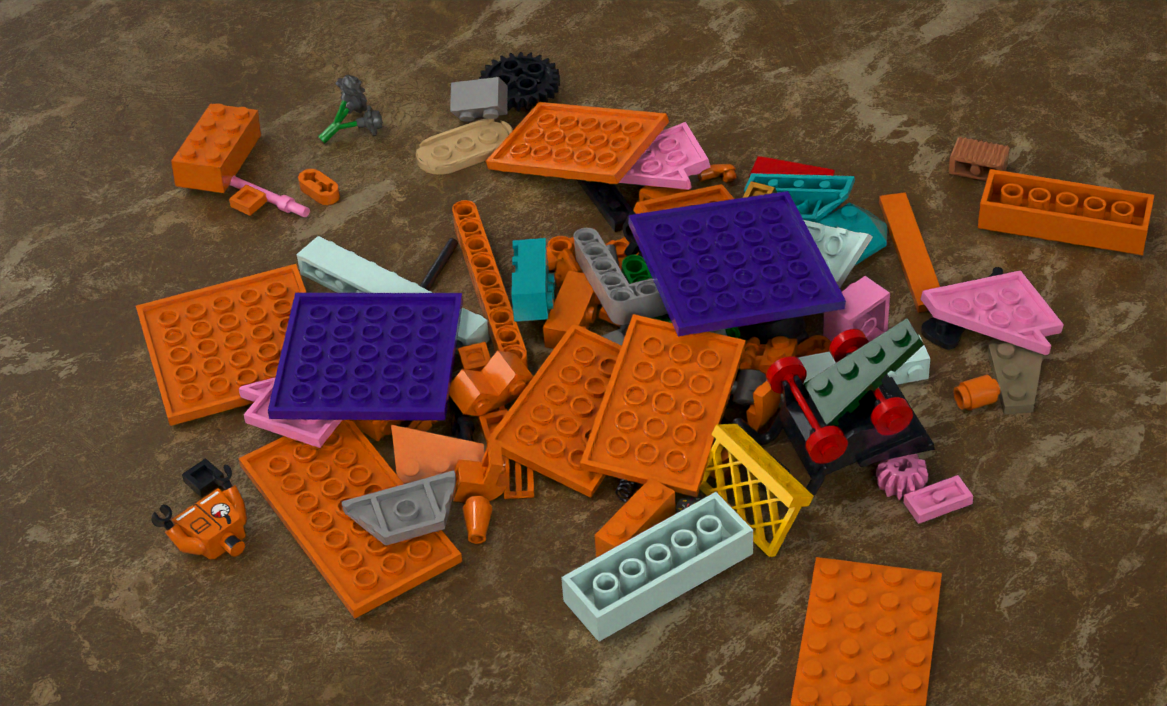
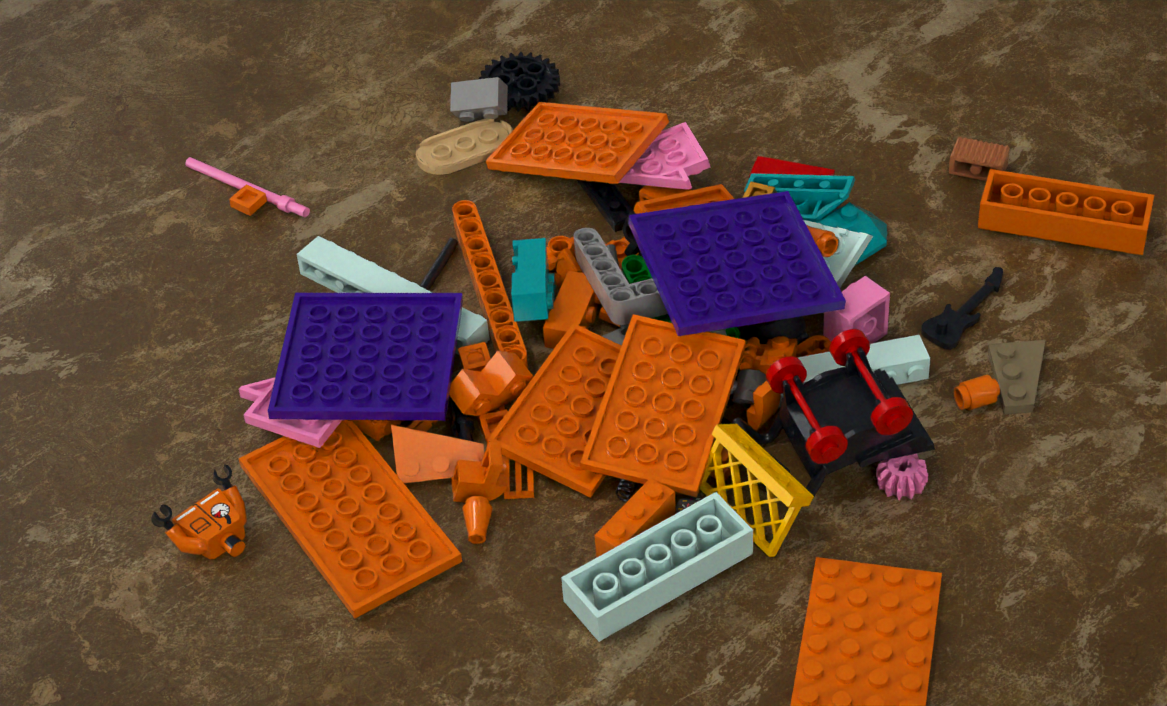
(201, 477): black plate -> none
(216, 148): orange brick -> none
(218, 340): orange plate -> none
(318, 186): orange beam -> none
(352, 99): dark grey plant -> none
(404, 509): light grey wing -> none
(718, 170): orange arm -> none
(824, 240): none -> orange cone
(849, 379): wing -> none
(909, 246): orange tile -> none
(938, 499): bright pink plate -> none
(997, 307): bright pink wing -> none

